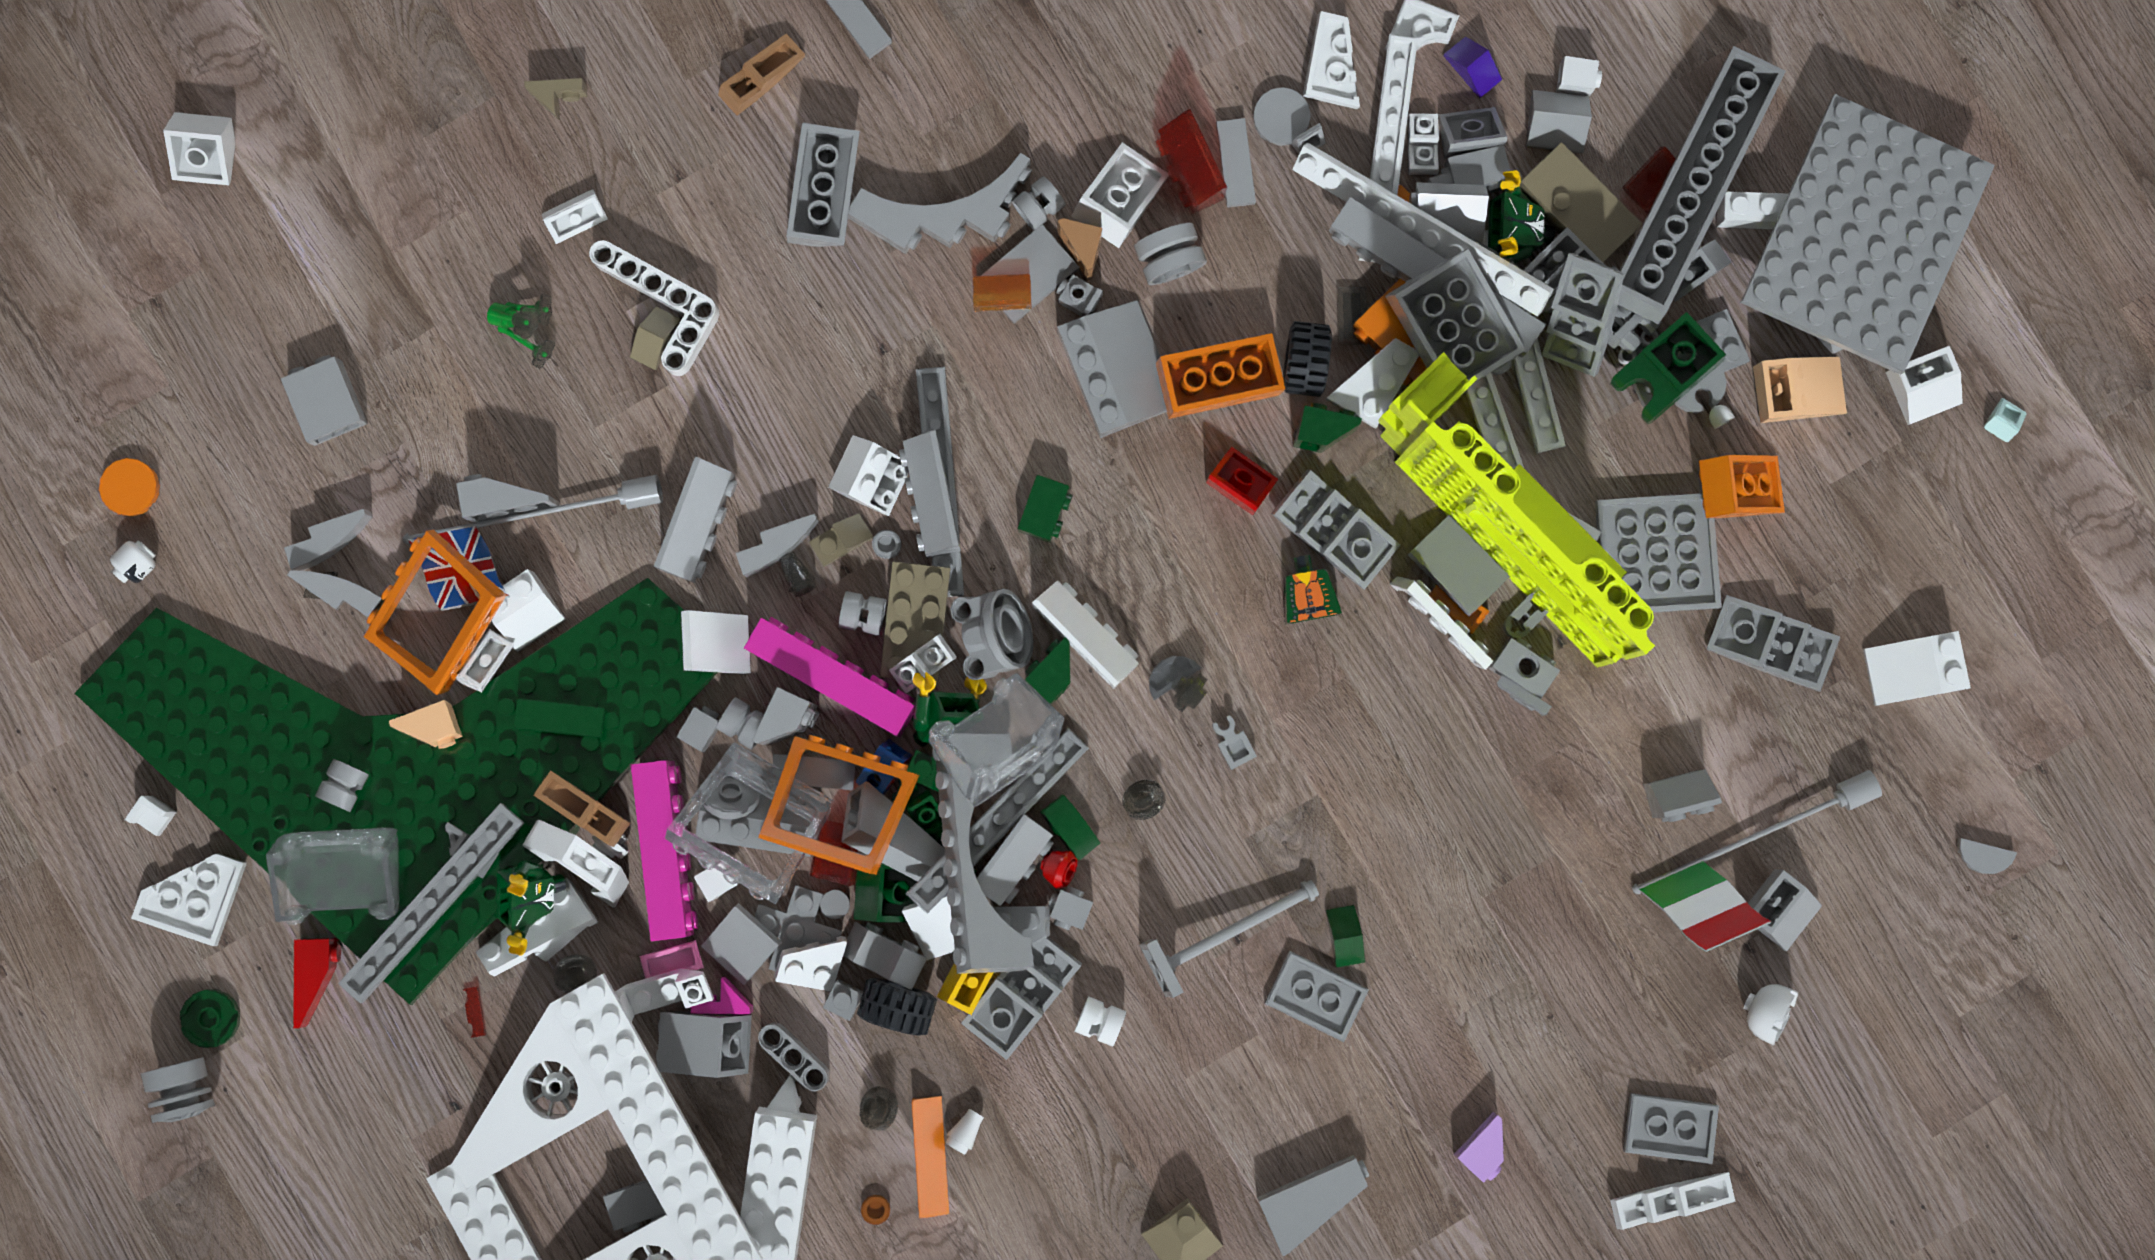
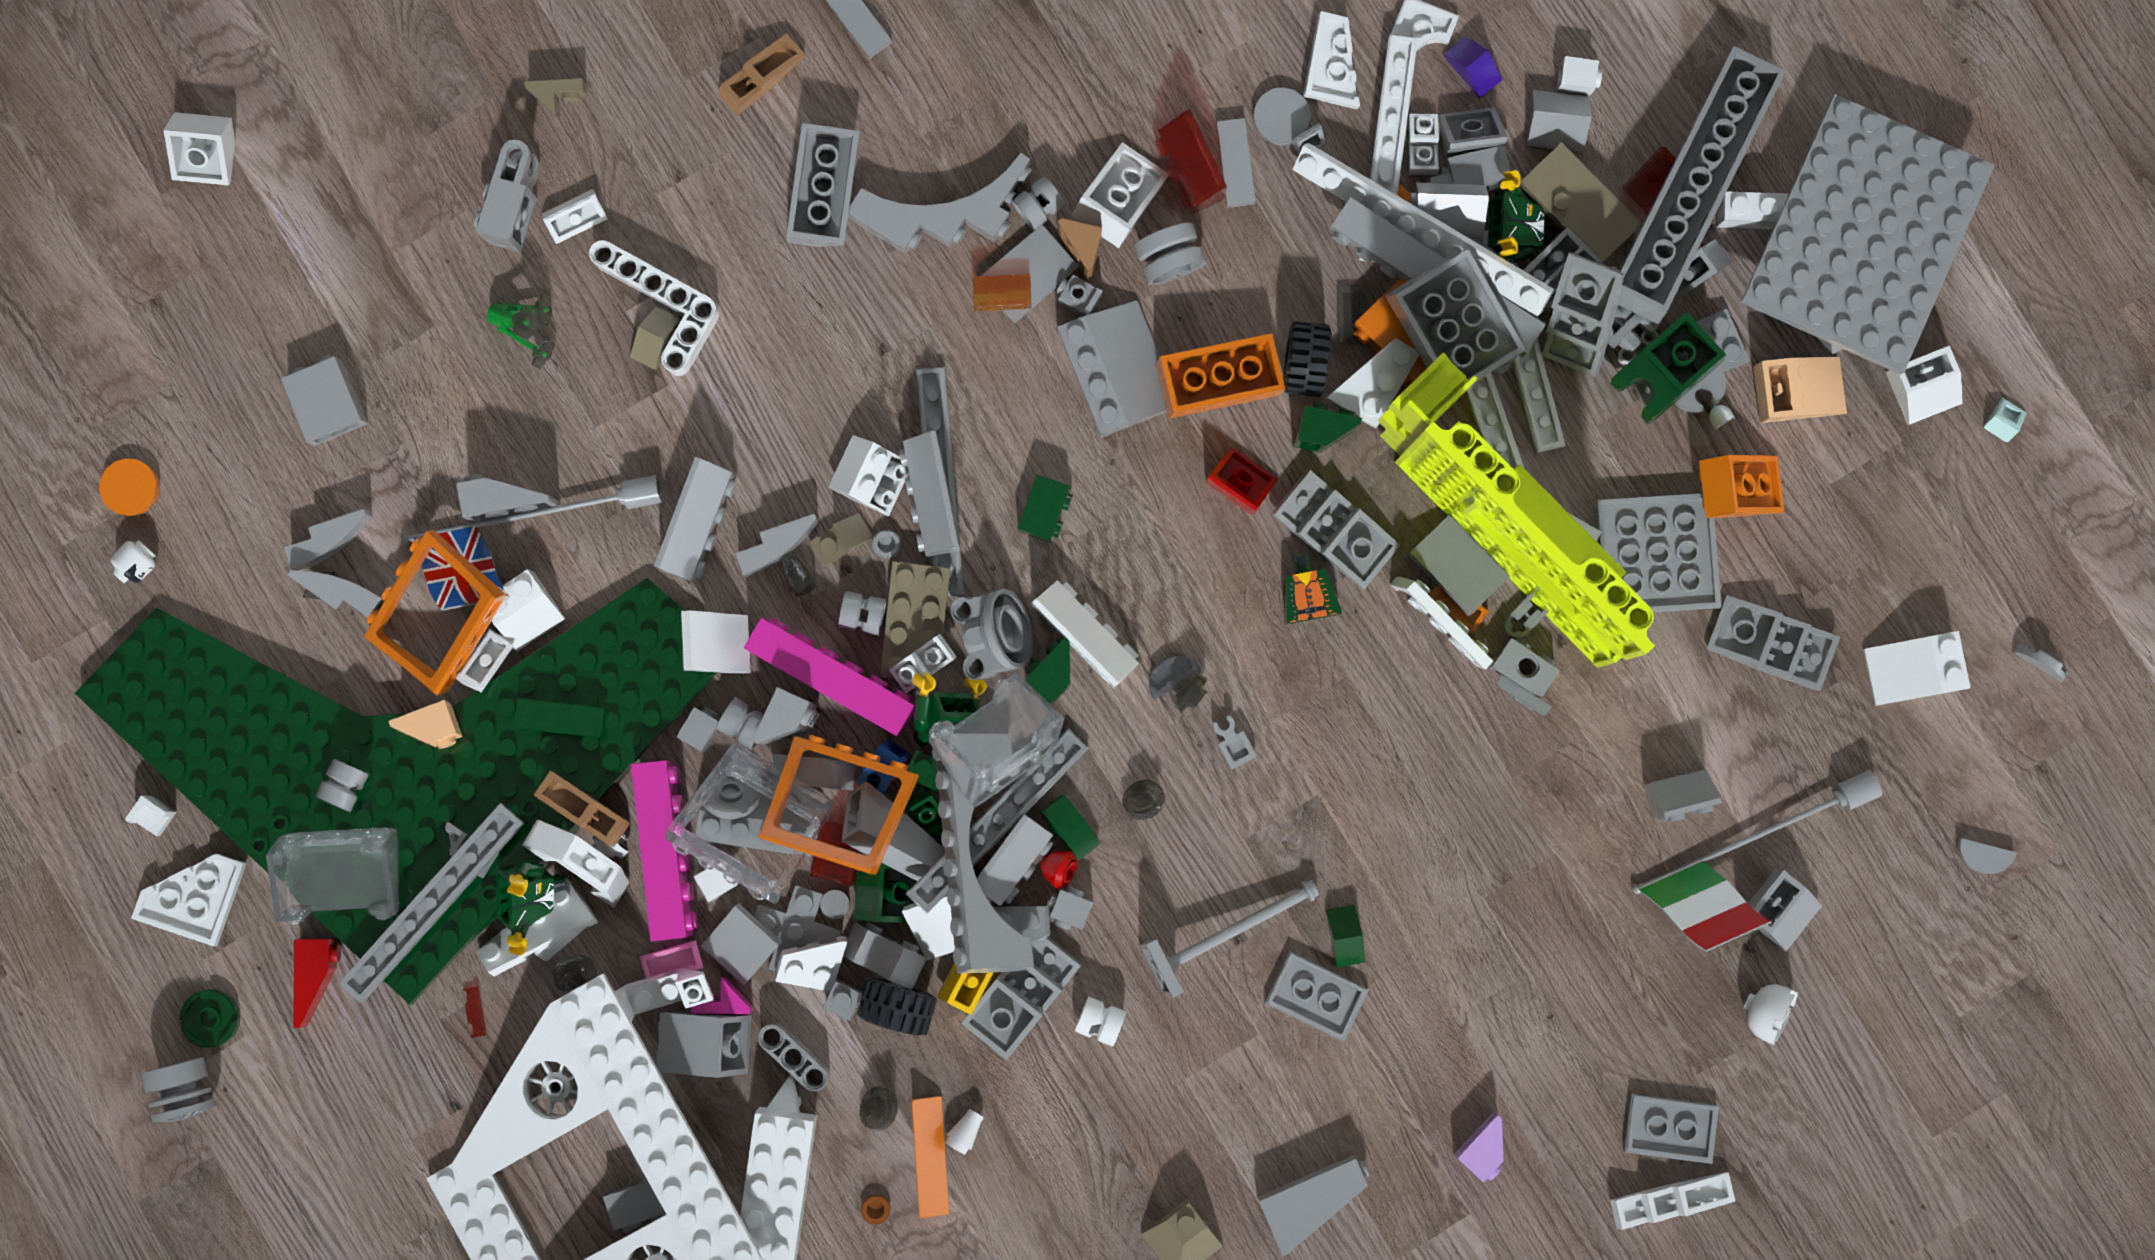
(509, 198): none -> light grey brick
(2042, 661): none -> light grey tile

